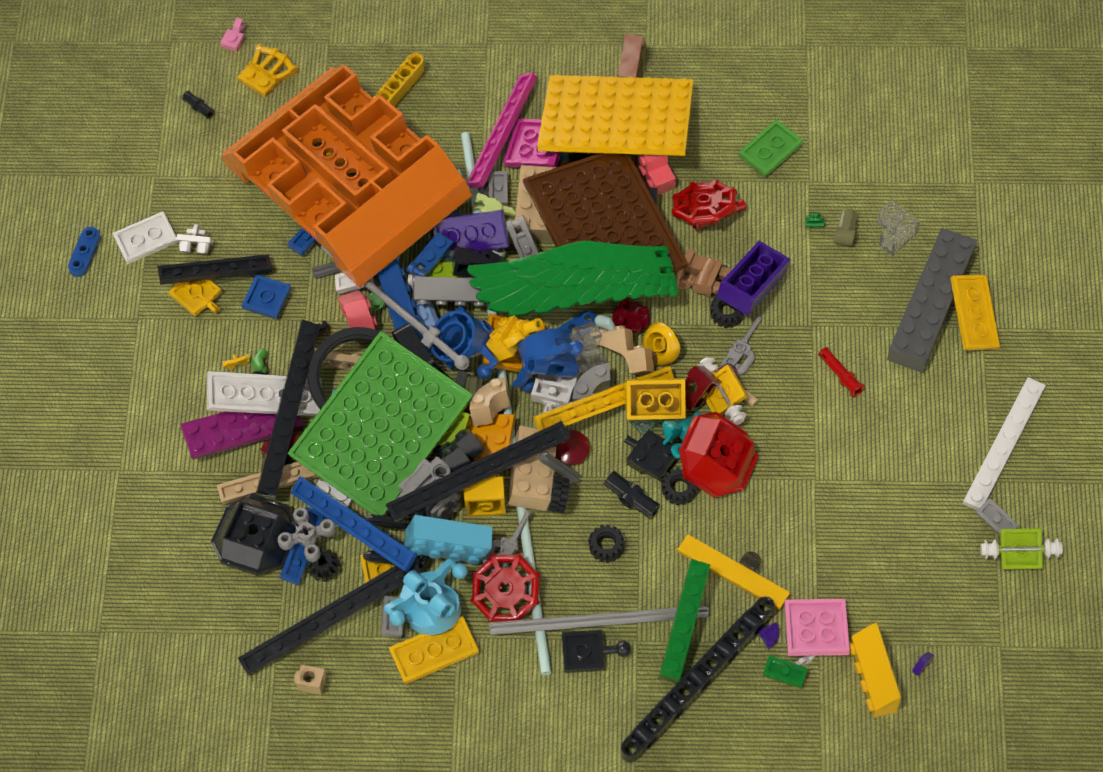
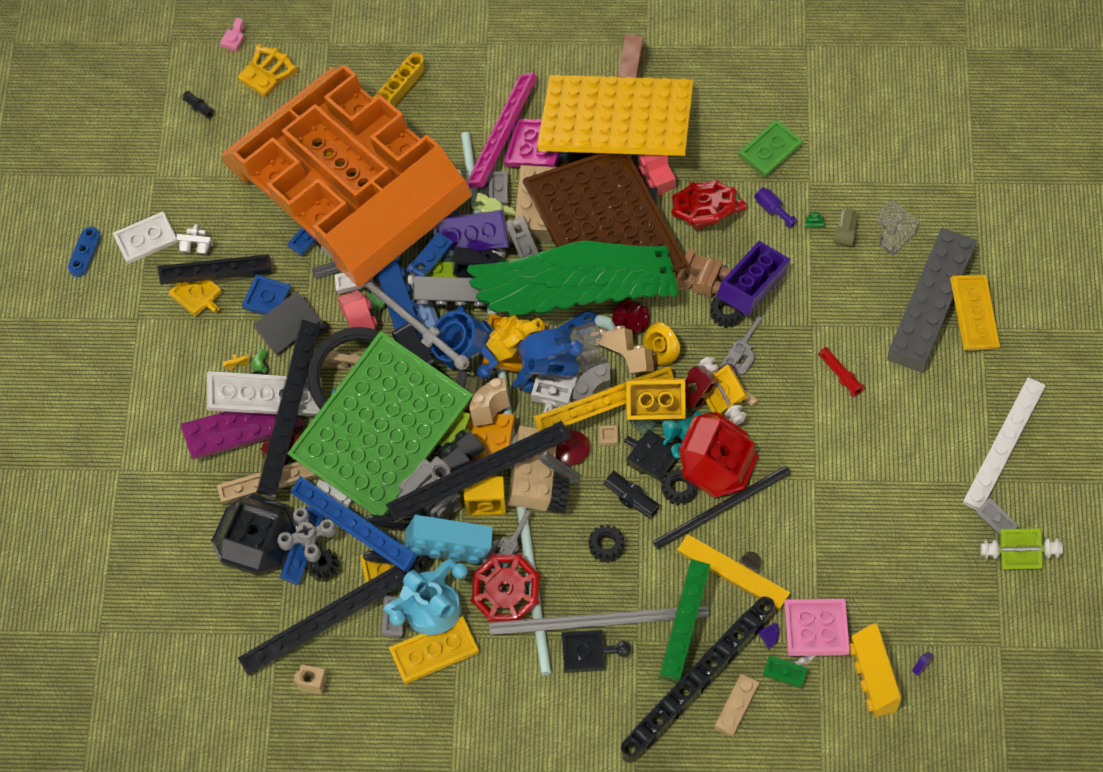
(282, 323): none -> dark grey tile
(608, 435): none -> tan tile
(721, 507): none -> black piece
(736, 705): none -> tan plate
(773, 205): none -> dark purple piece

